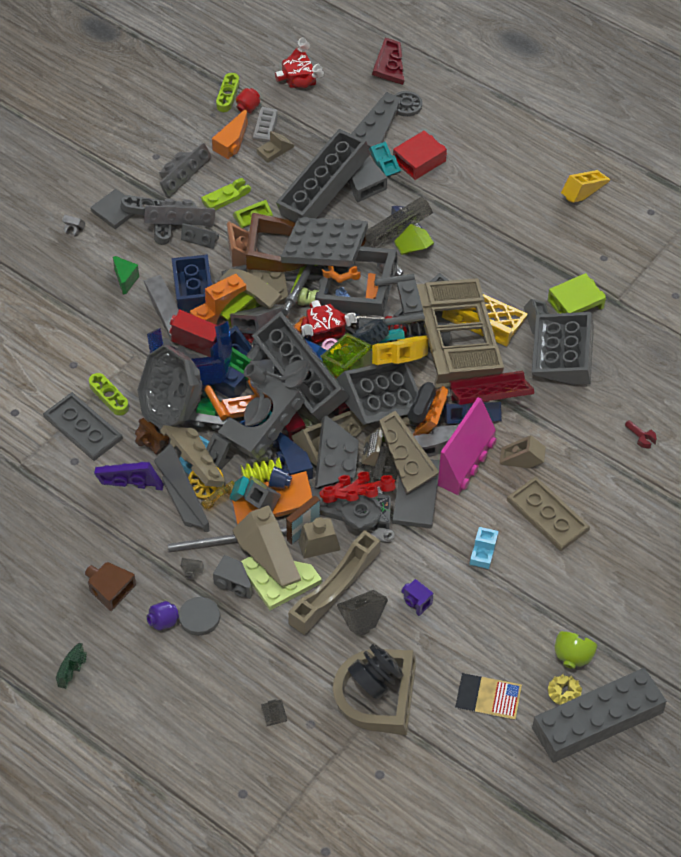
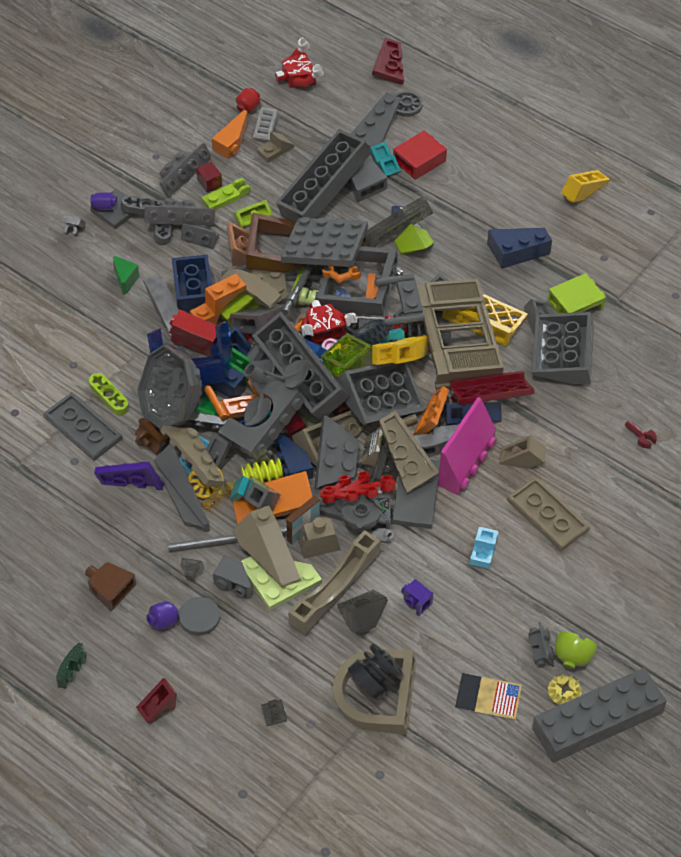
(103, 201): none -> dark purple brick
(158, 700): none -> dark red slope
(209, 177): none -> dark red brick
(228, 97): lime beam -> none
(279, 478): dark blue hat -> none
(421, 403): black piece -> none
(518, 245): none -> dark blue wedge
(545, 652): none -> dark grey hinge

